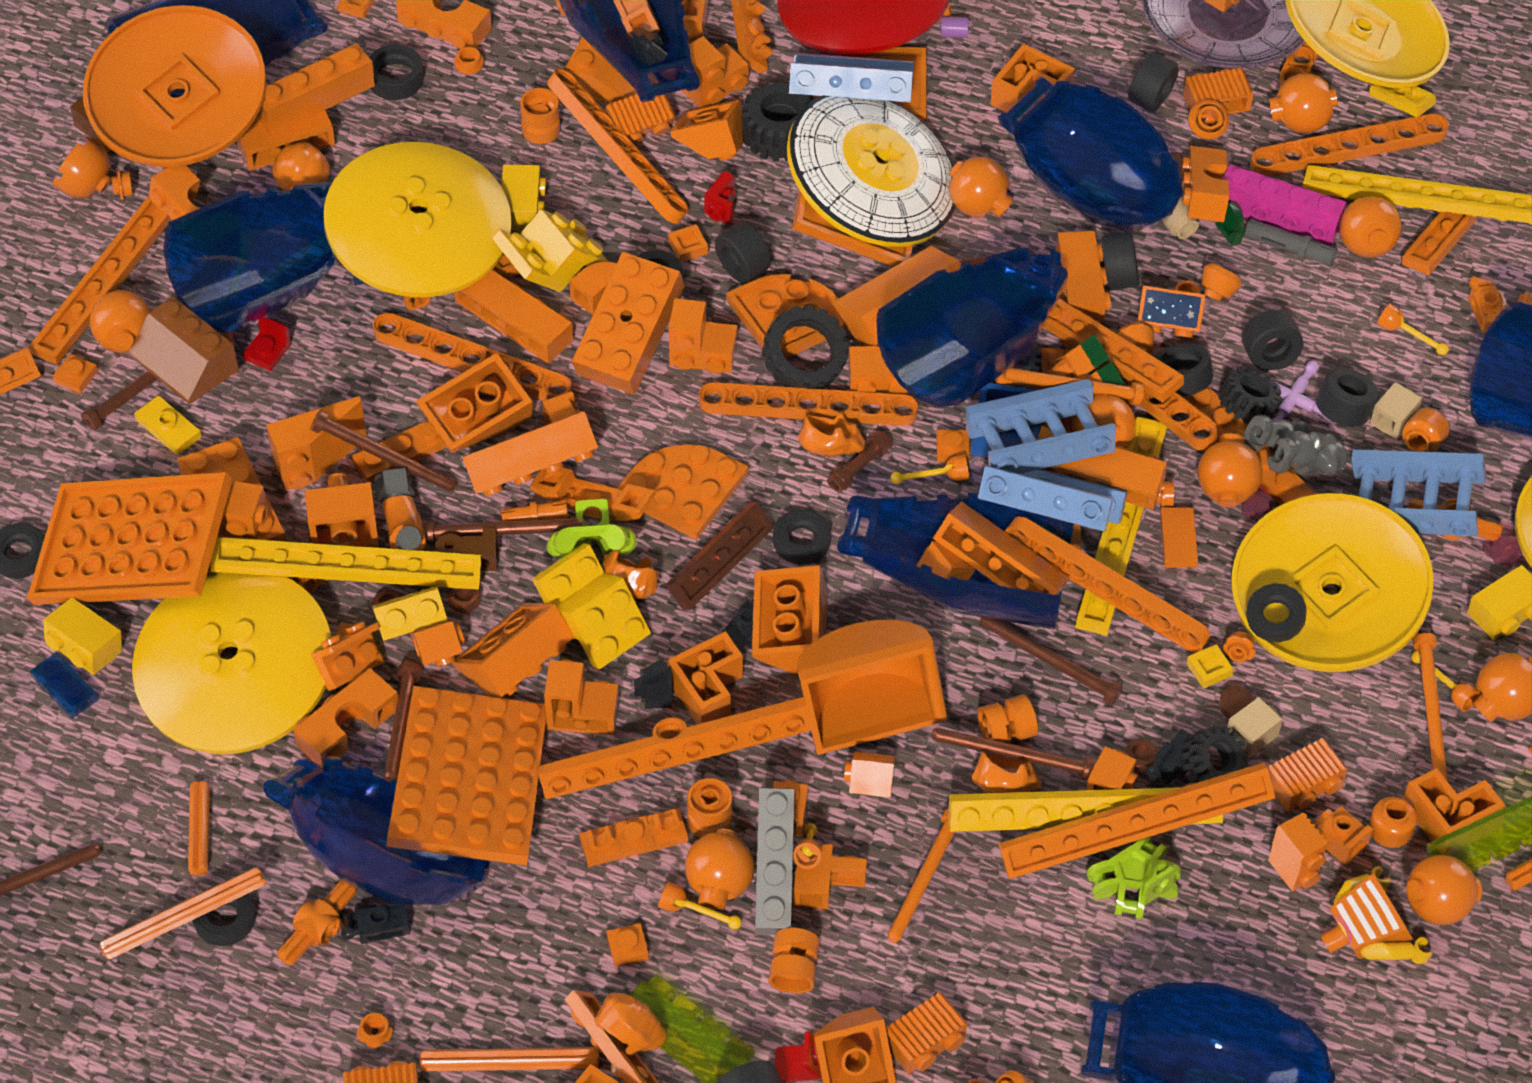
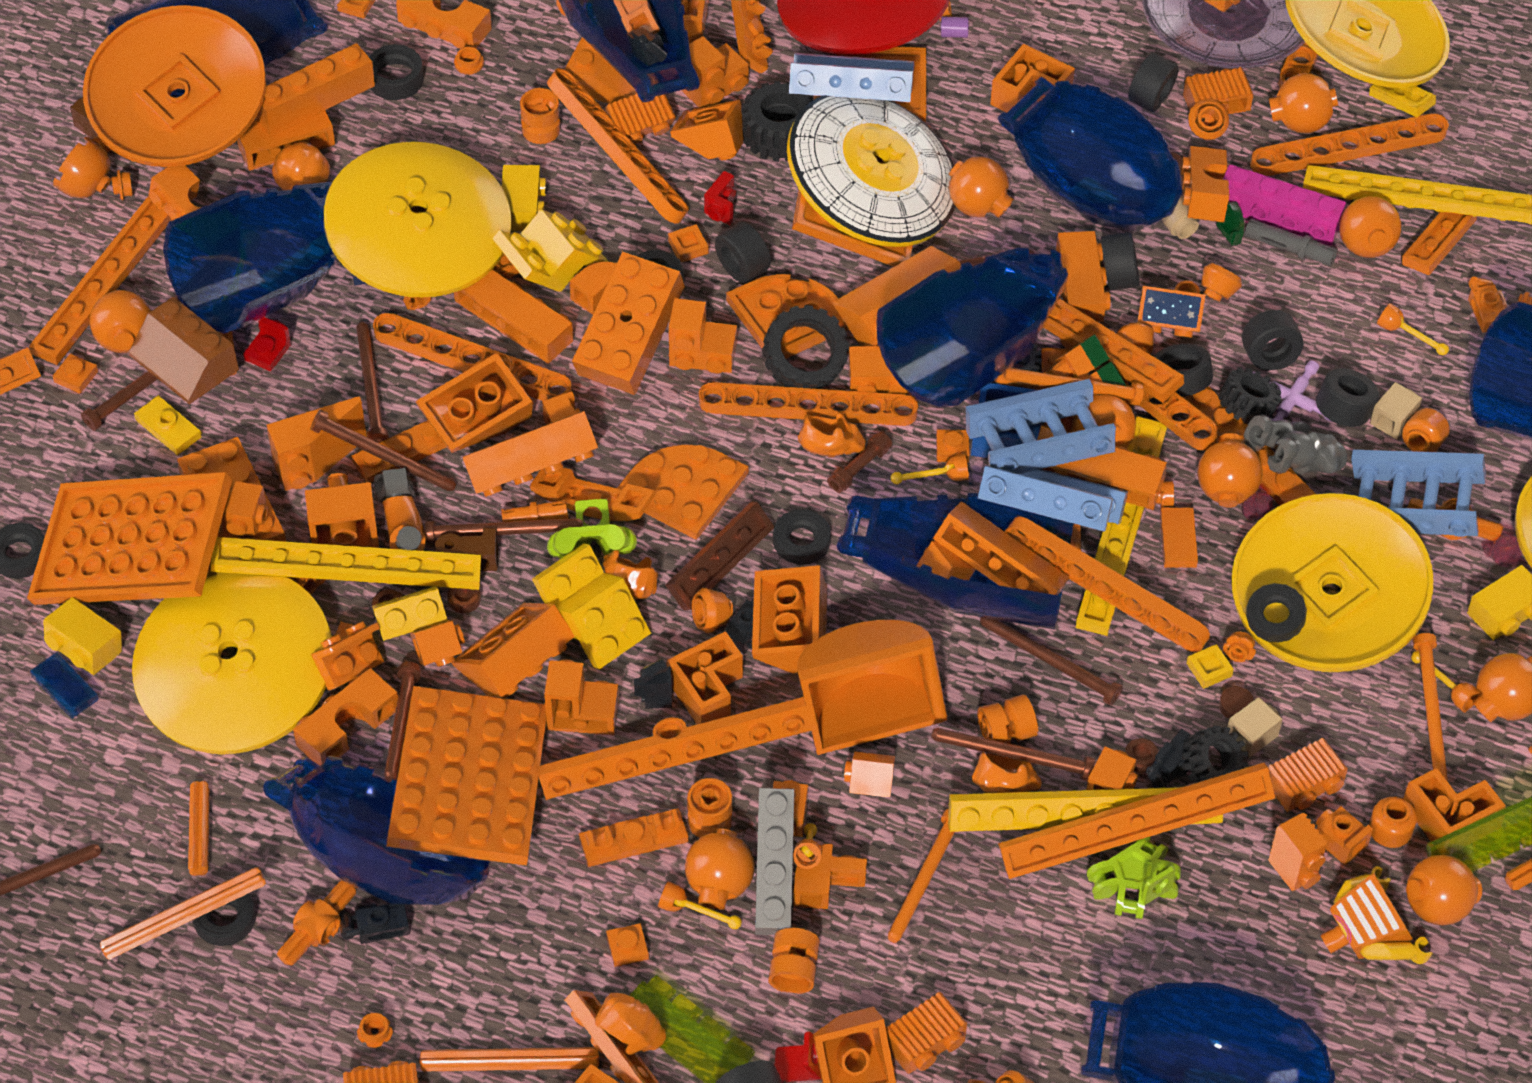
(376, 432): none -> copper bar
(711, 610): none -> orange cone

